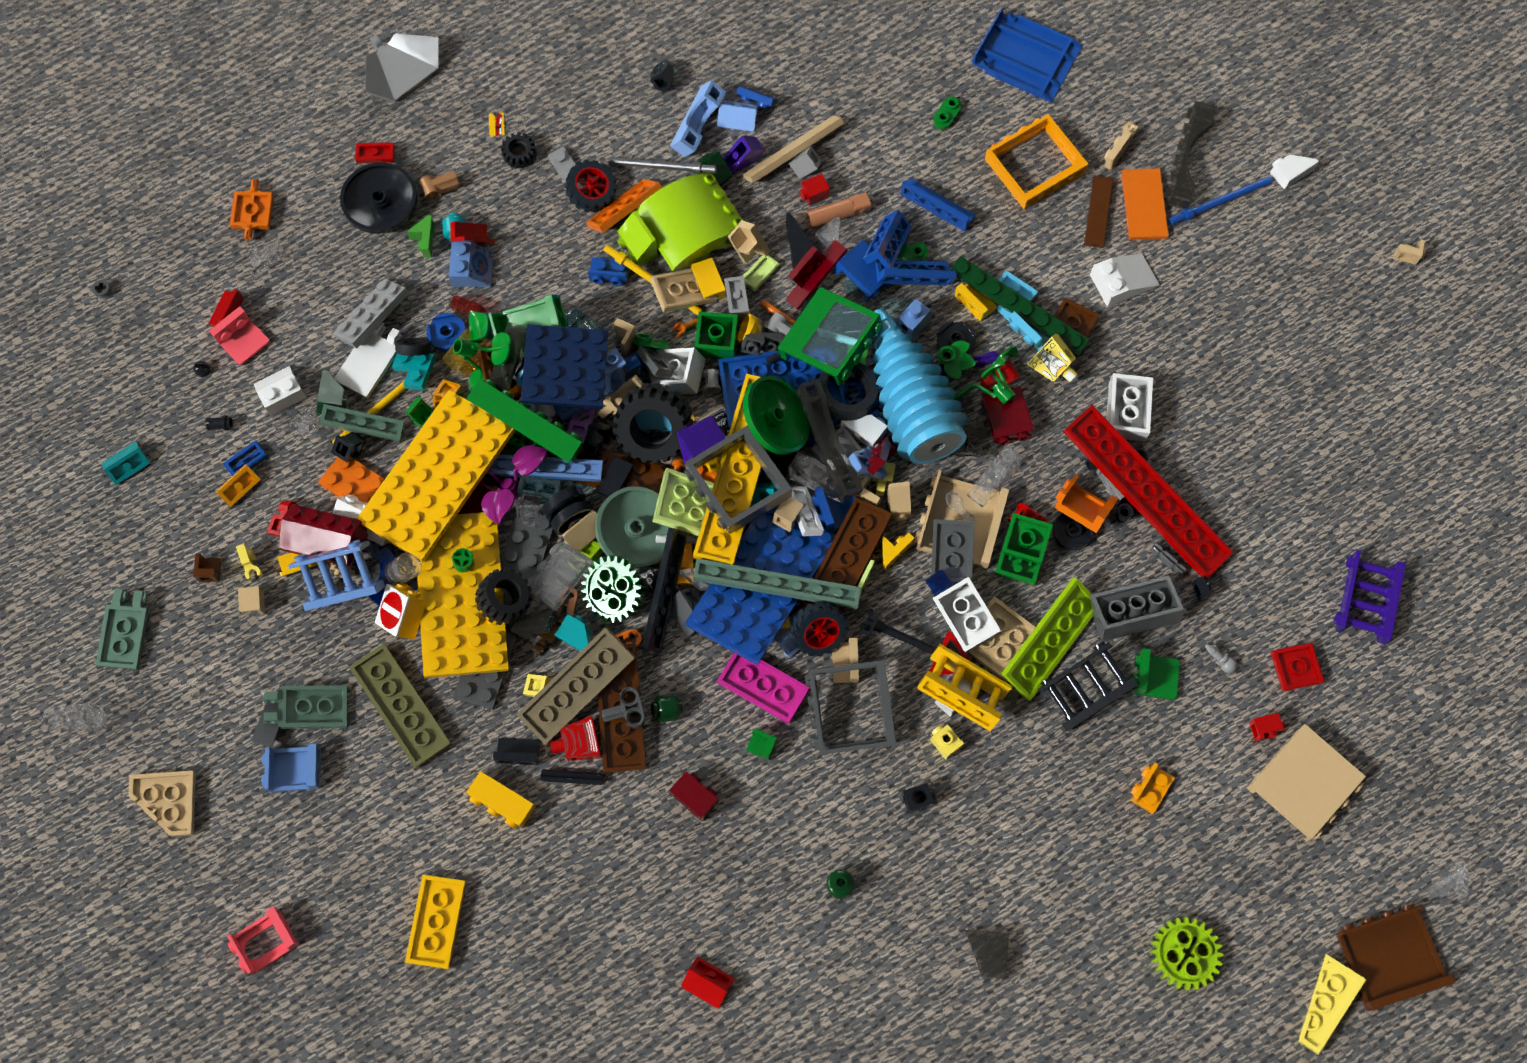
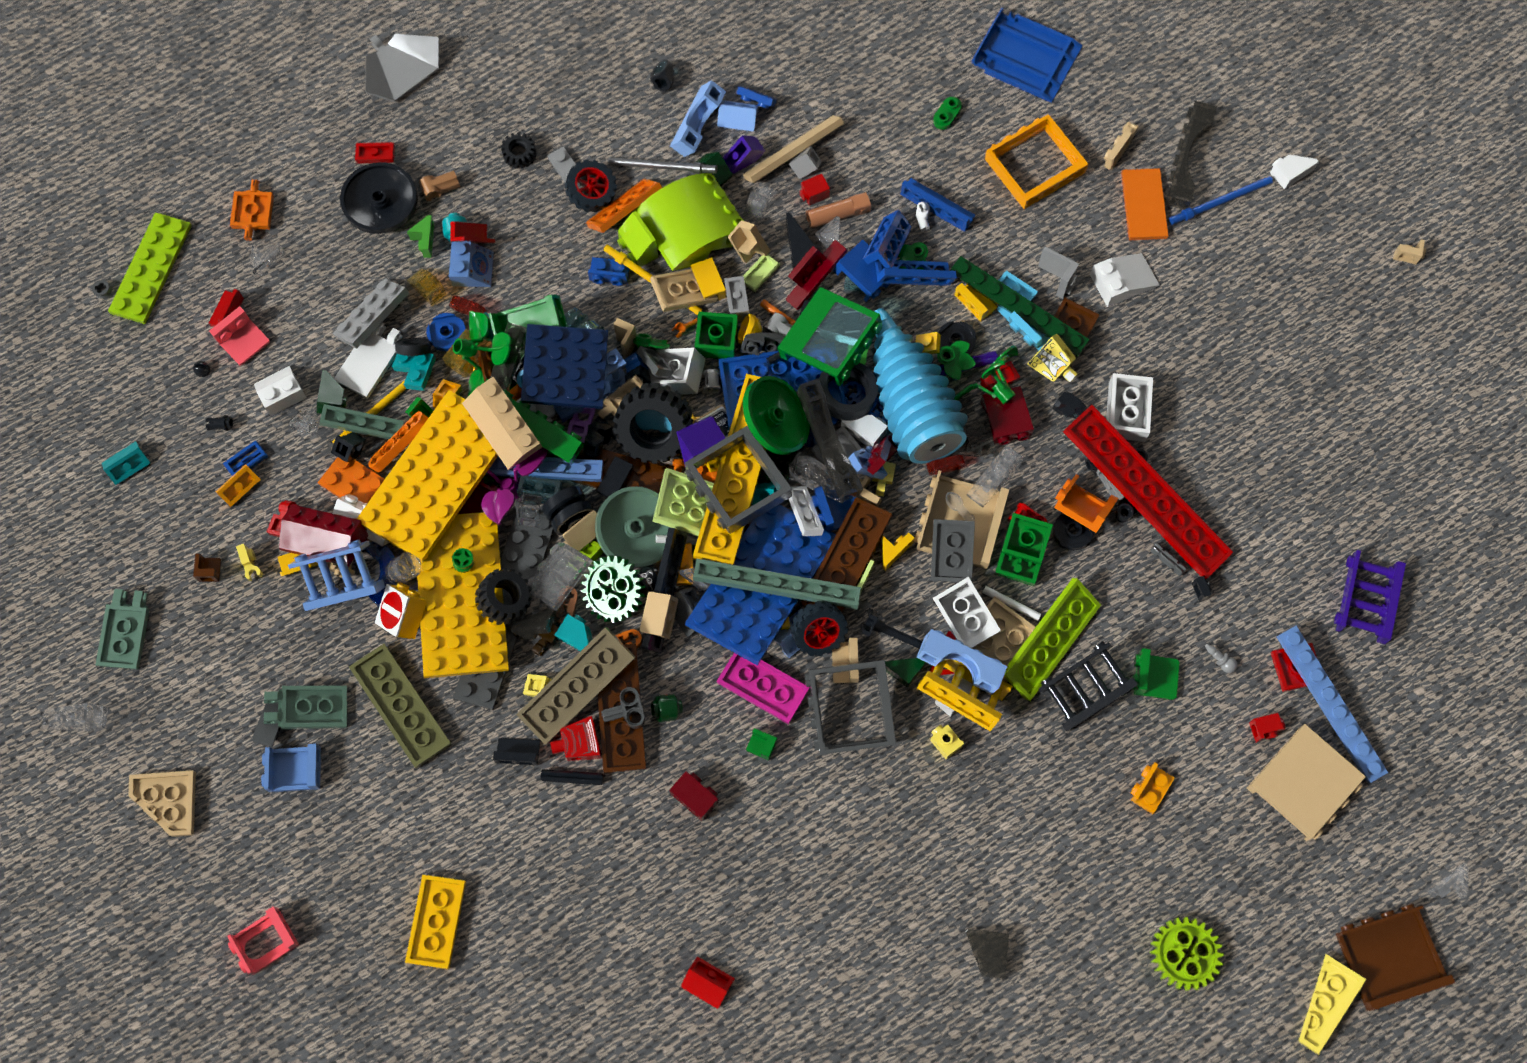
(150, 268): none -> lime plate
(251, 600): tan panel -> none
(397, 442): none -> orange beam
(427, 286): none -> clear yellow slope
(496, 124): sticker -> none
(500, 801): yellow brick -> none
(501, 423): none -> tan slope
(659, 614): none -> tan panel
(759, 203): none -> clear slope
(787, 513): tan panel -> none
(833, 888): dark green head -> none
(899, 500): tan slope -> none
(905, 669): none -> dark green slope
(913, 806): black brick -> none
(915, 318): medium blue torso -> none
(922, 215): none -> white arm
(930, 341): none -> yellow bracket
(938, 582): clear blue plate -> none
(946, 464): none -> clear red beam
(985, 671): none -> light blue arch
(1012, 603): none -> white bar
(1061, 267): none -> light grey bracket
(1069, 405): none -> black rock
(1098, 211): reddish brown tile -> none
(1136, 608): dark grey slope -> none
(1332, 704): none -> medium blue plate

